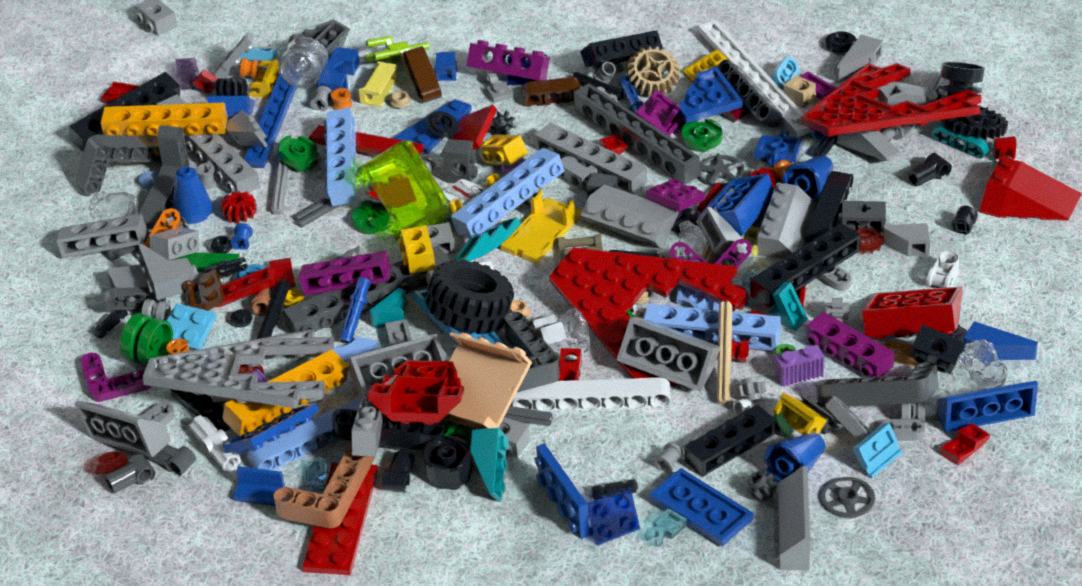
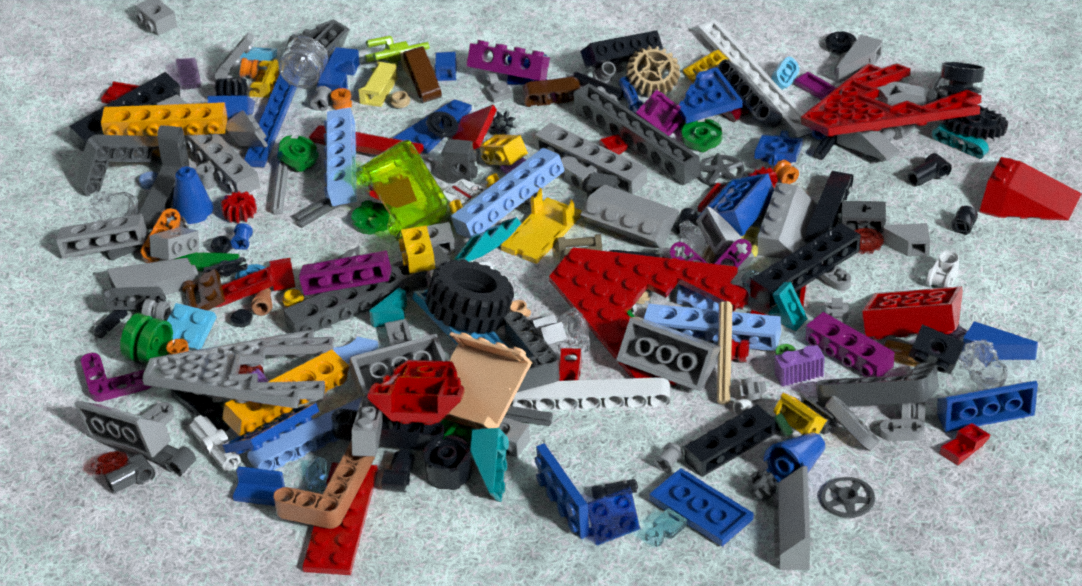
(161, 273): light grey slope -> none
(205, 81): red plate -> none
(274, 309): black axle -> none
(357, 300): blue pin -> none
(675, 195): magenta plate -> none
(800, 91): tan brick -> none
(810, 175): blue cone -> none
(877, 450): medium azure plate -> none
(1005, 147): red tile -> none

